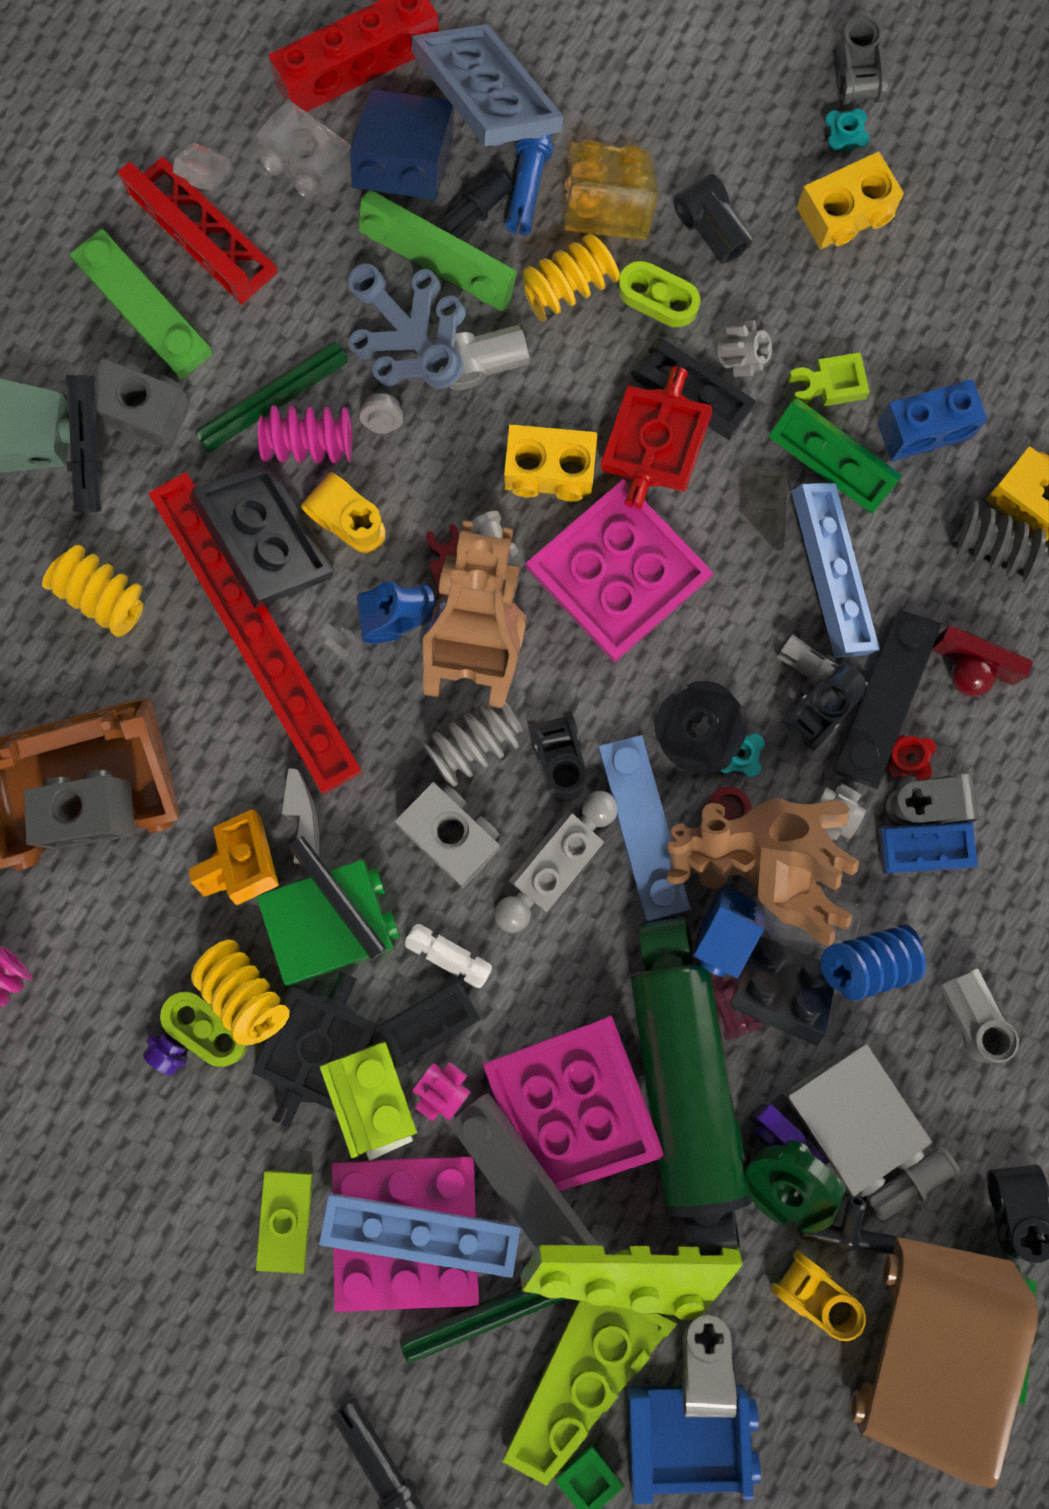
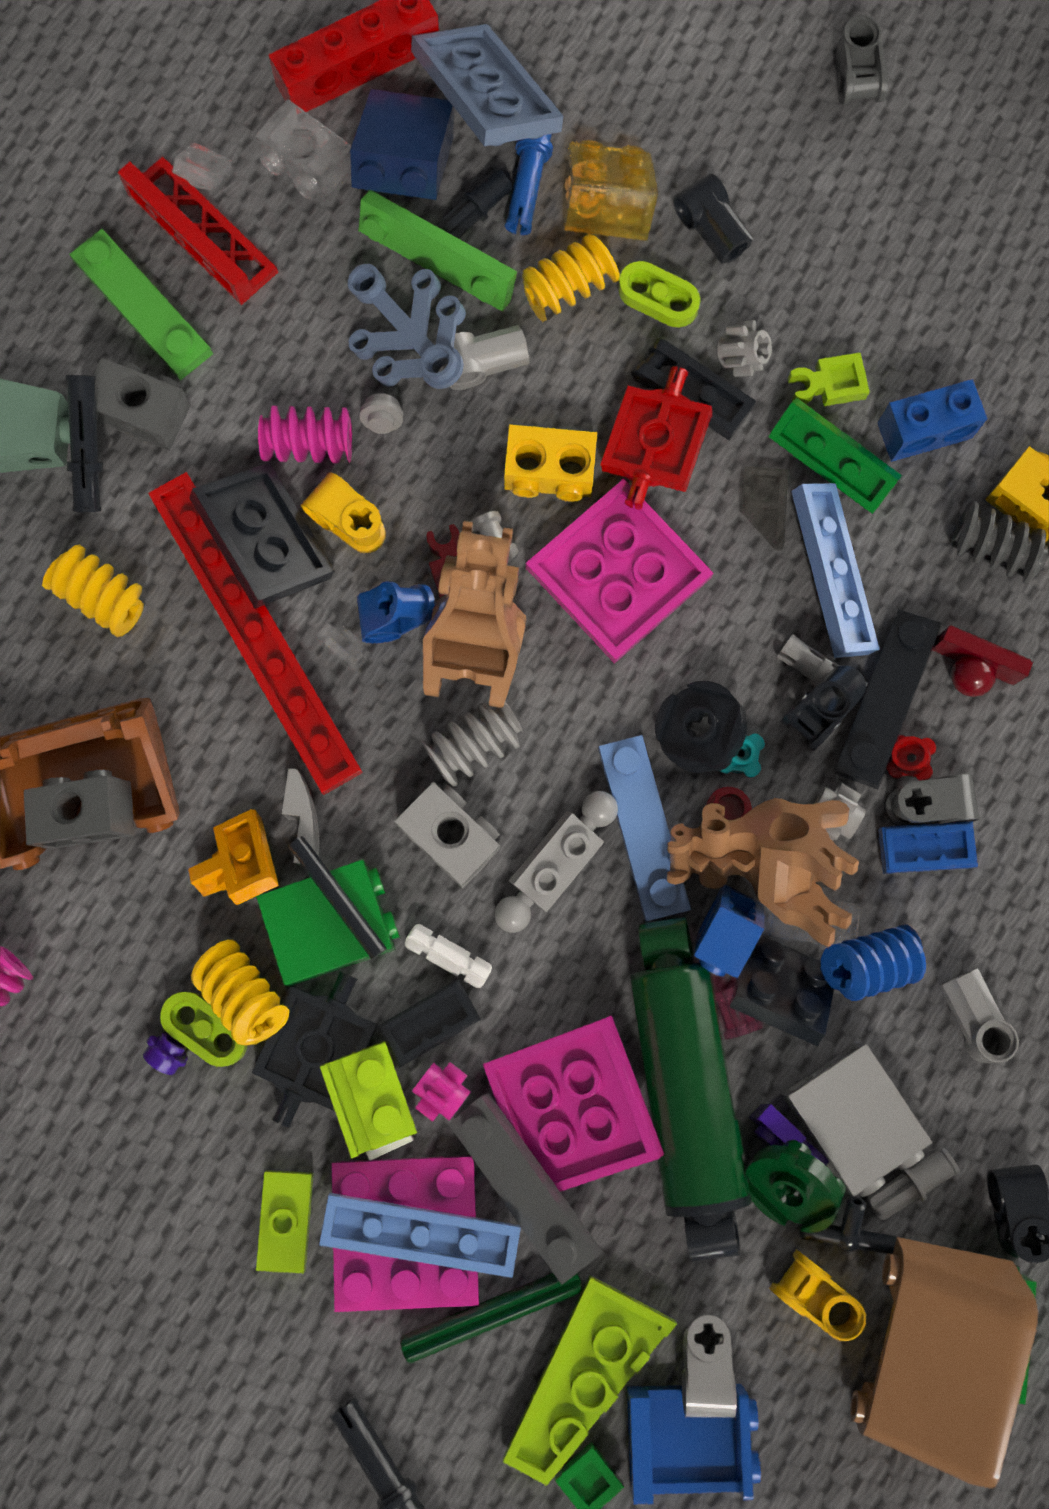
(274, 393): dark green axle -> none
(557, 748): black piece -> none
(632, 1278): lime wing -> none
(844, 195): yellow brick -> none
(845, 140): teal plate -> none

